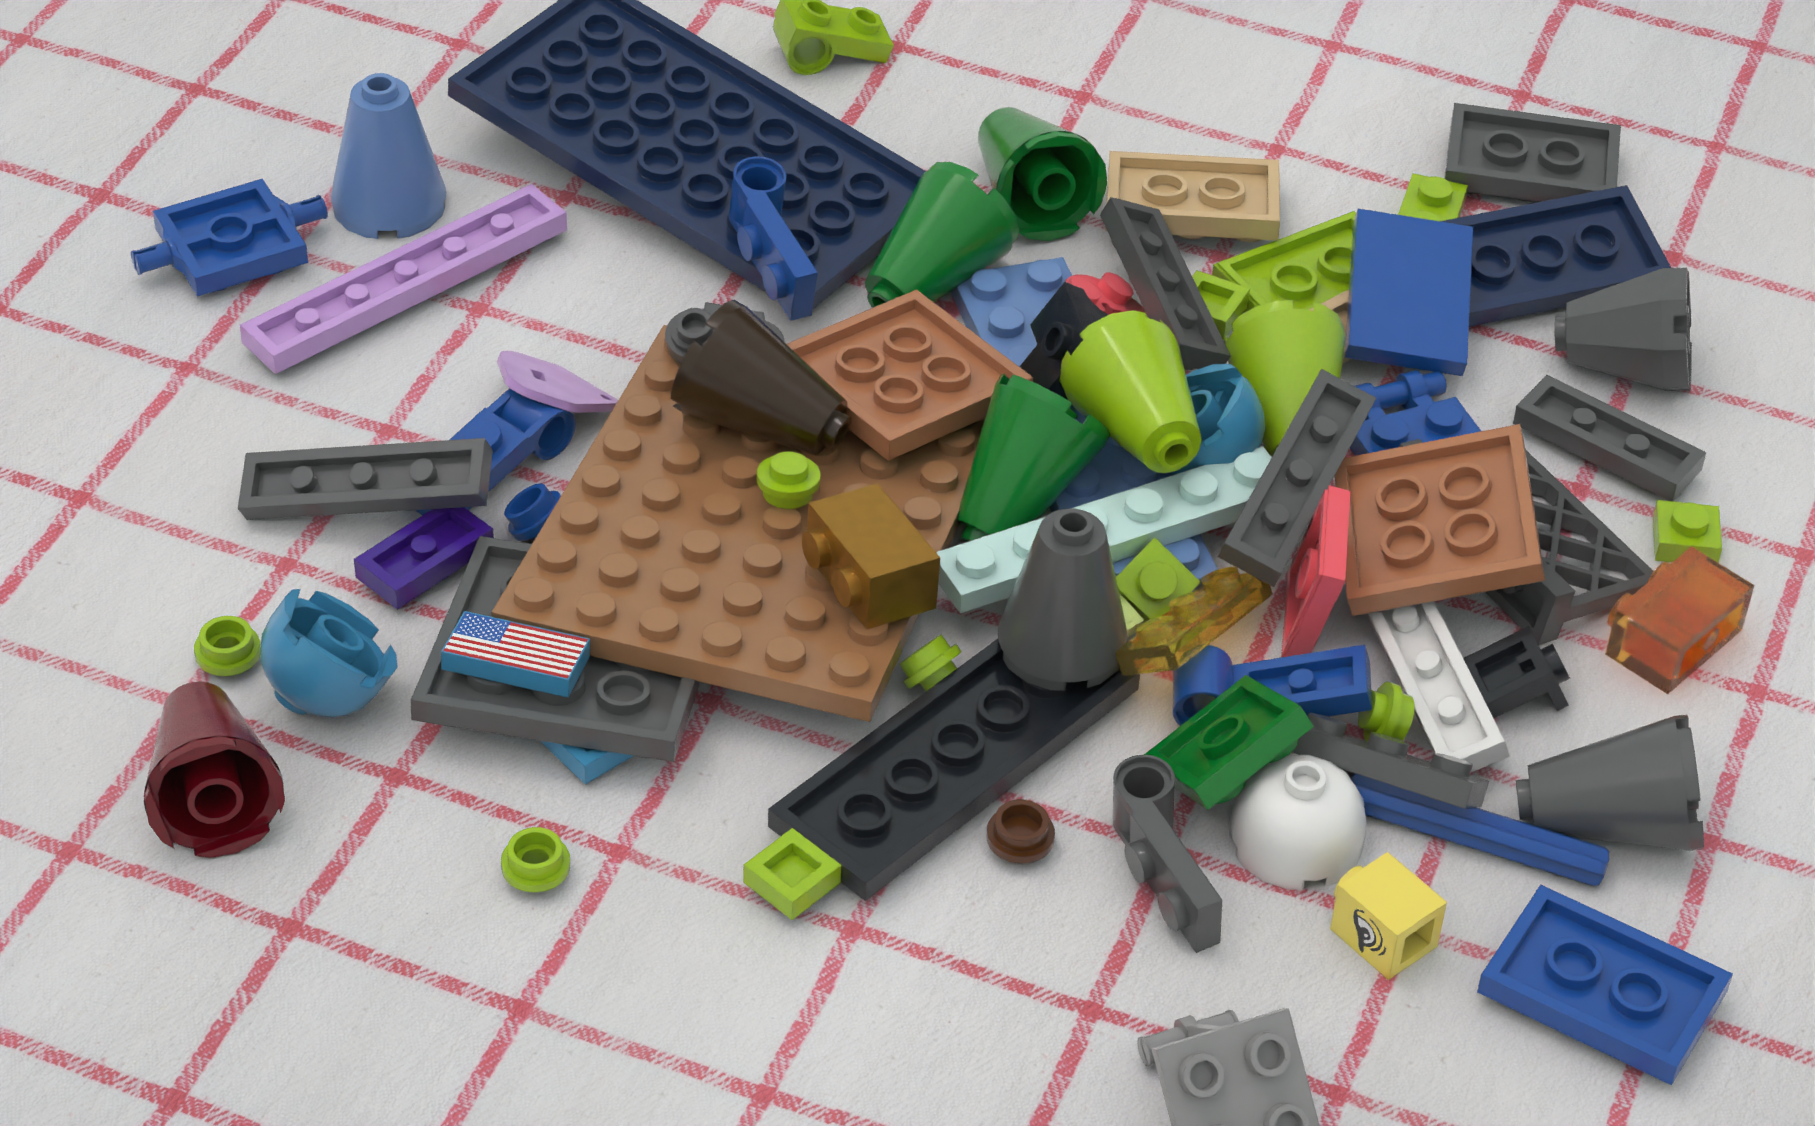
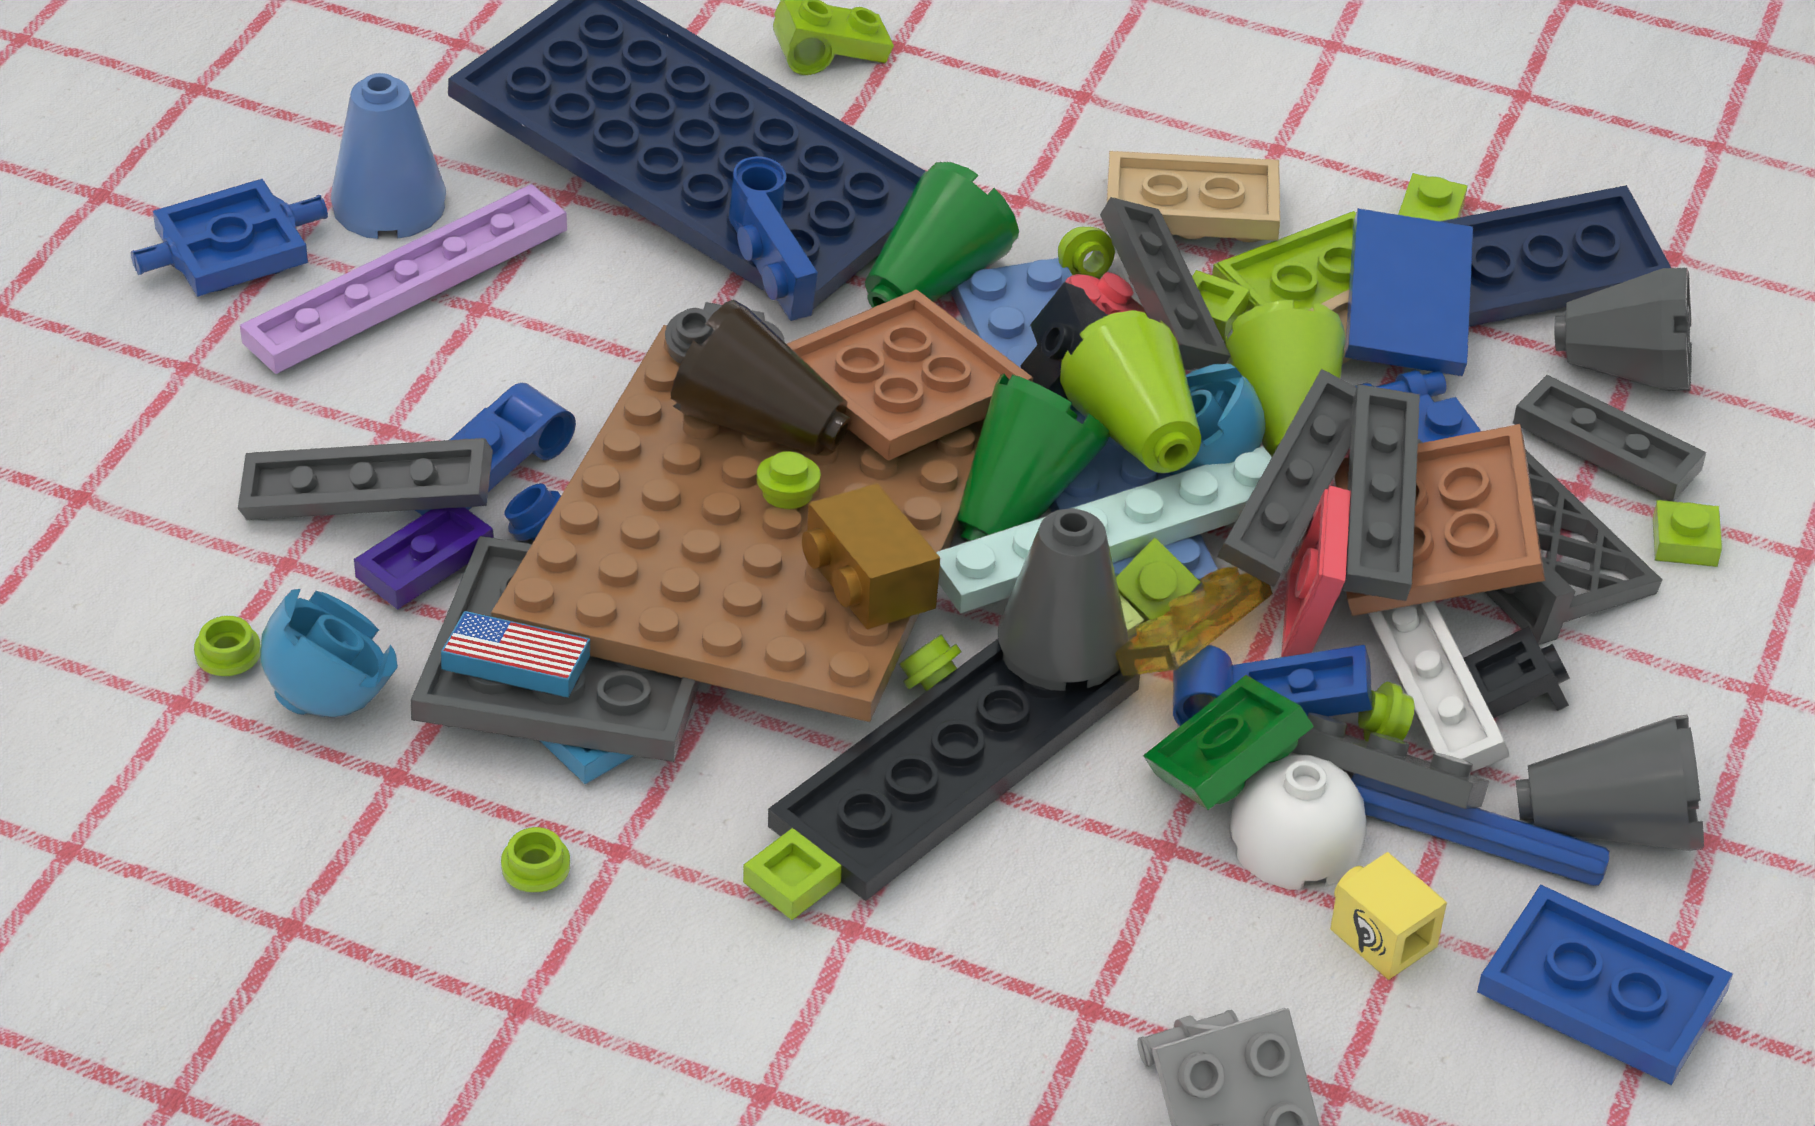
(210, 775): dark red cone -> none
(552, 384): lavender piece -> none
(1020, 832): reddish brown plate -> none
(1041, 172): green cone -> none
(1080, 242): none -> lime plate
(1157, 856): dark grey plate -> none
(1382, 492): none -> dark grey plate
(1530, 154): dark grey plate -> none
(1678, 619): clear orange brick -> none

